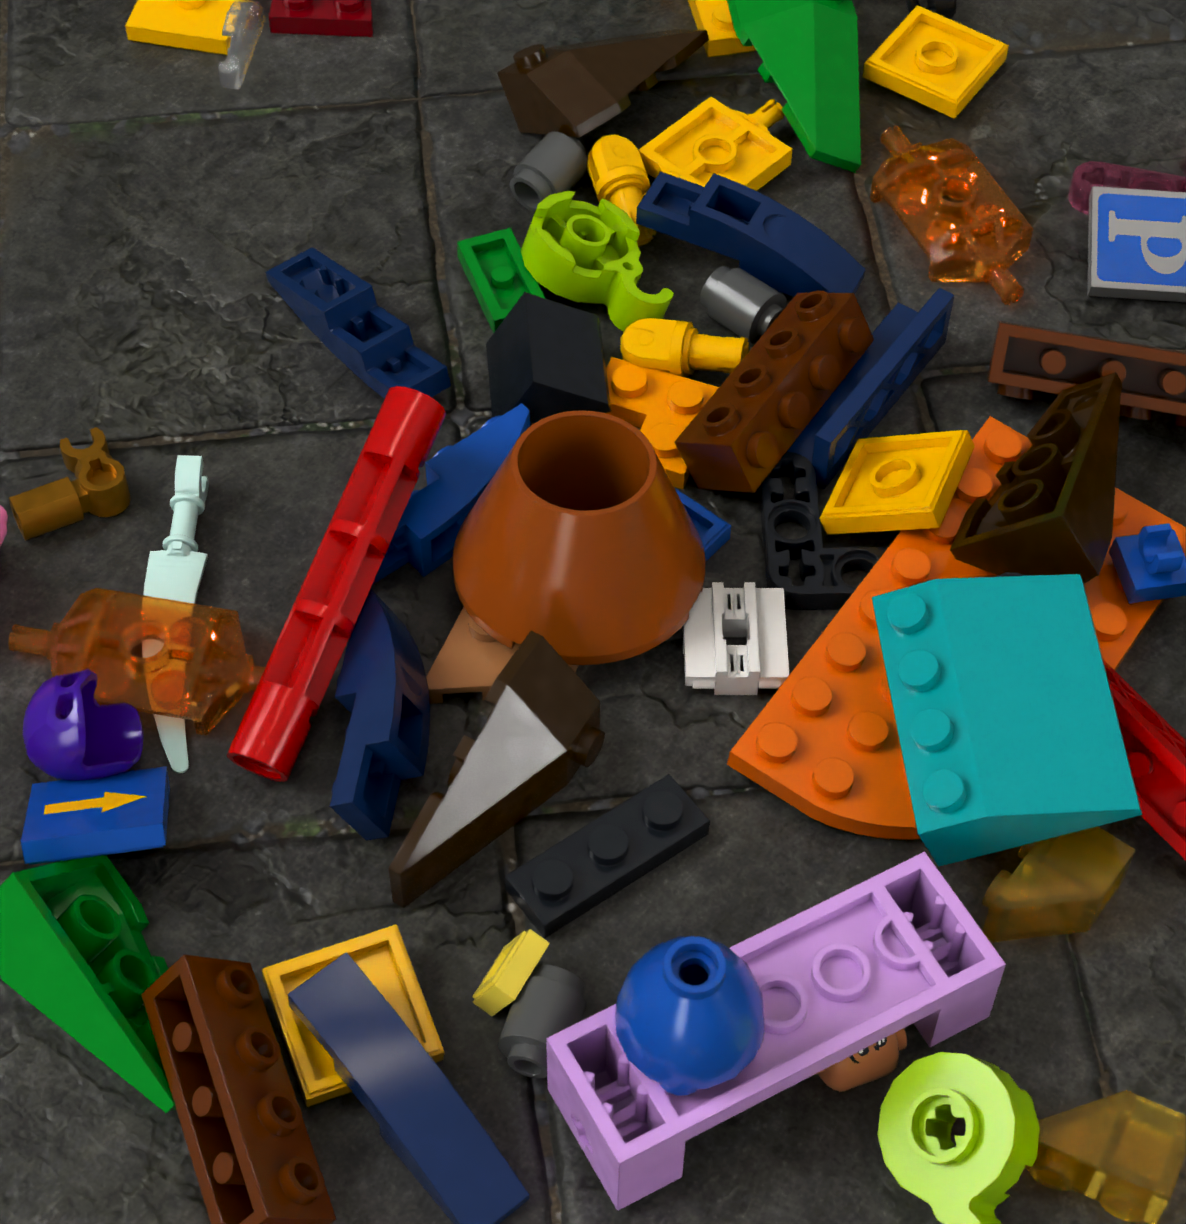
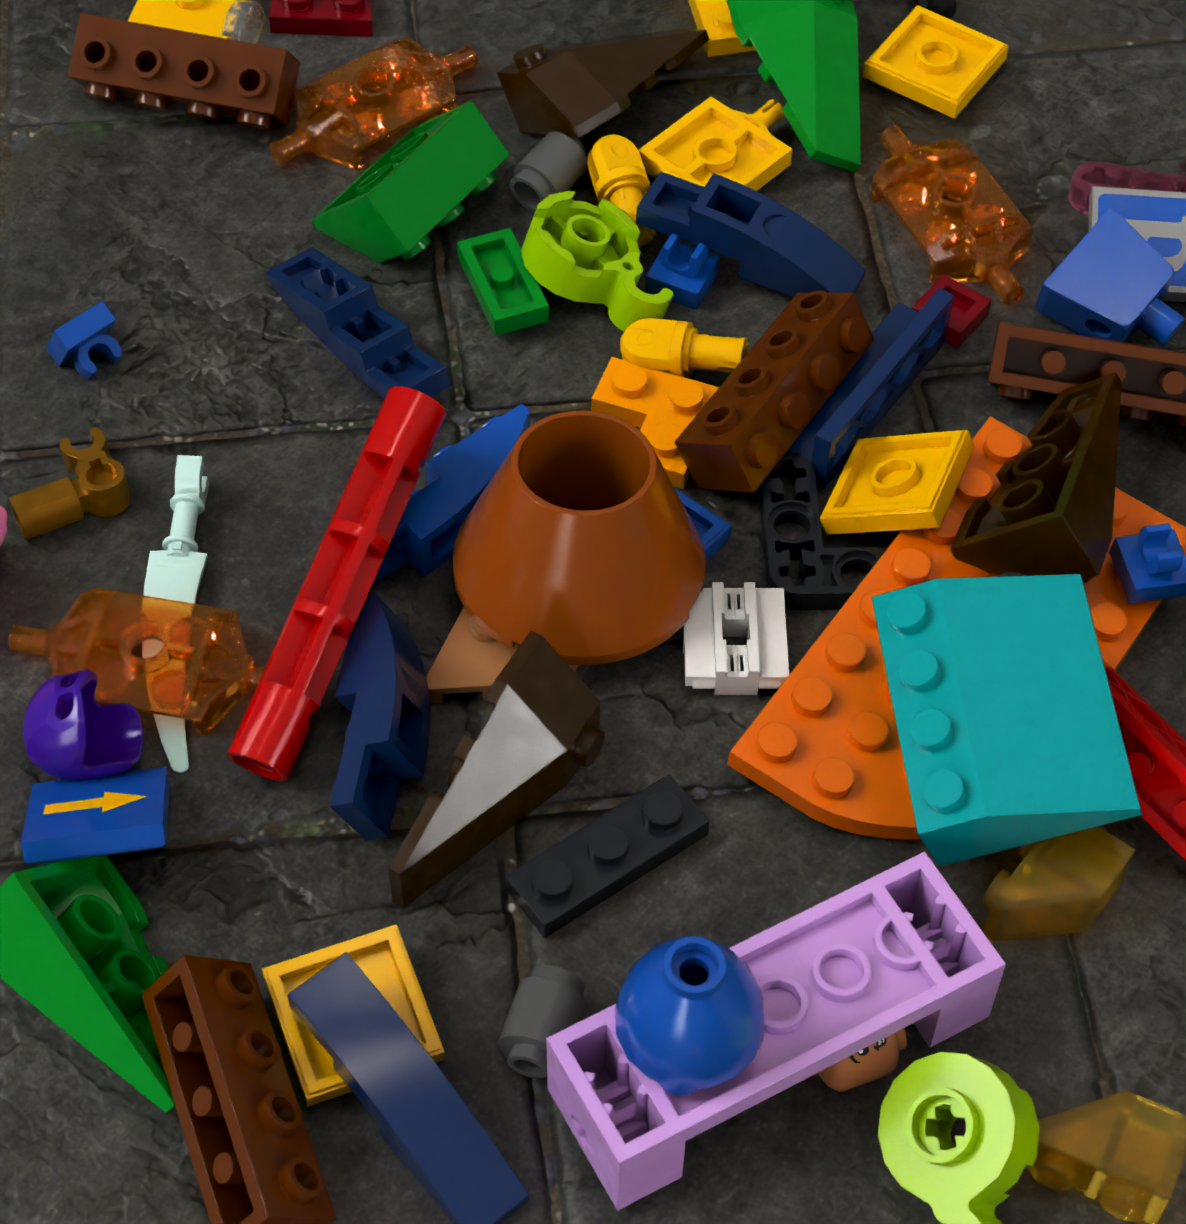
(82, 335): none -> blue tile
(183, 70): none -> reddish brown brick
(343, 119): none -> clear orange plate
(415, 186): none -> green slope
(510, 972): light yellow tile -> none
(547, 360): black slope -> none
(684, 271): none -> blue tile
(741, 302): dark grey brick -> none
(967, 311): none -> dark red tile
(1112, 286): none -> blue torso

